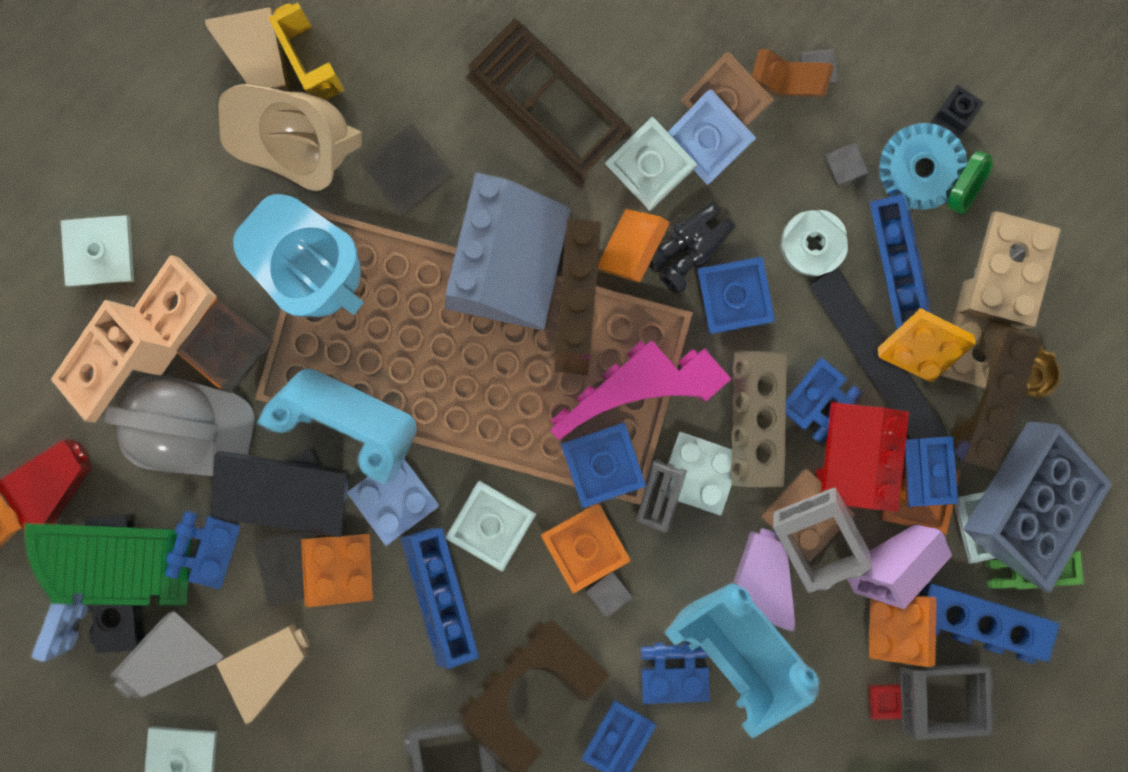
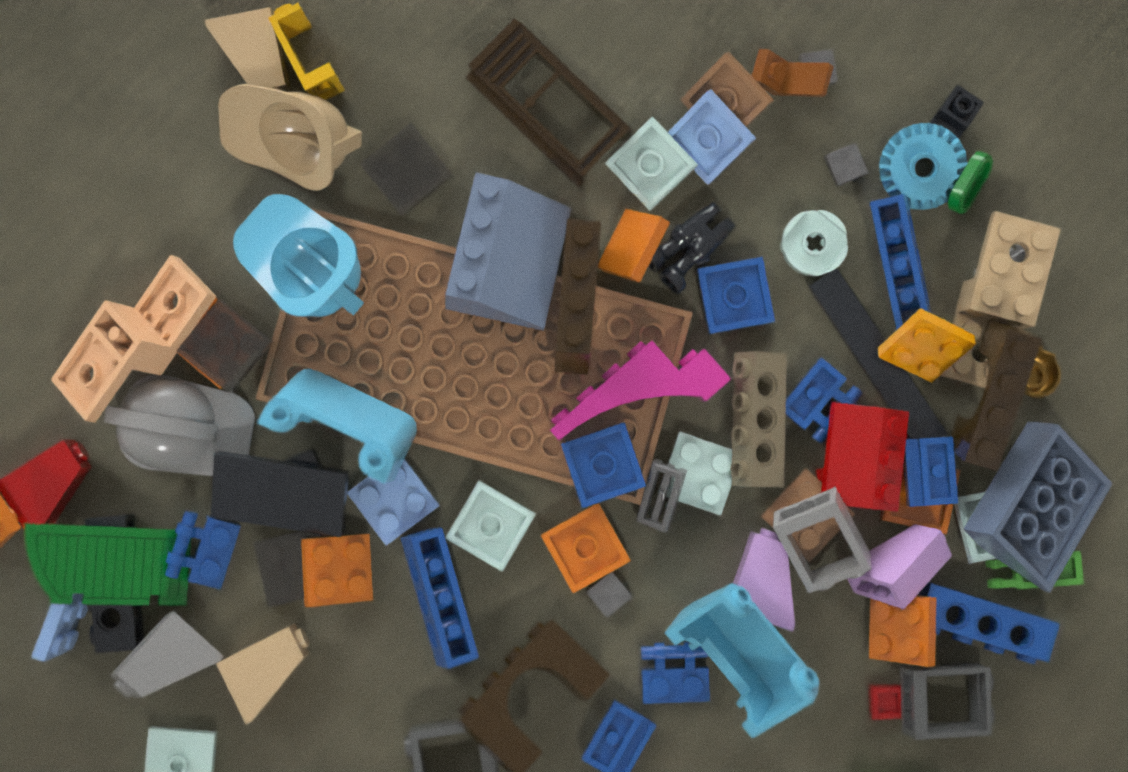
(97, 251): light aqua plate -> none

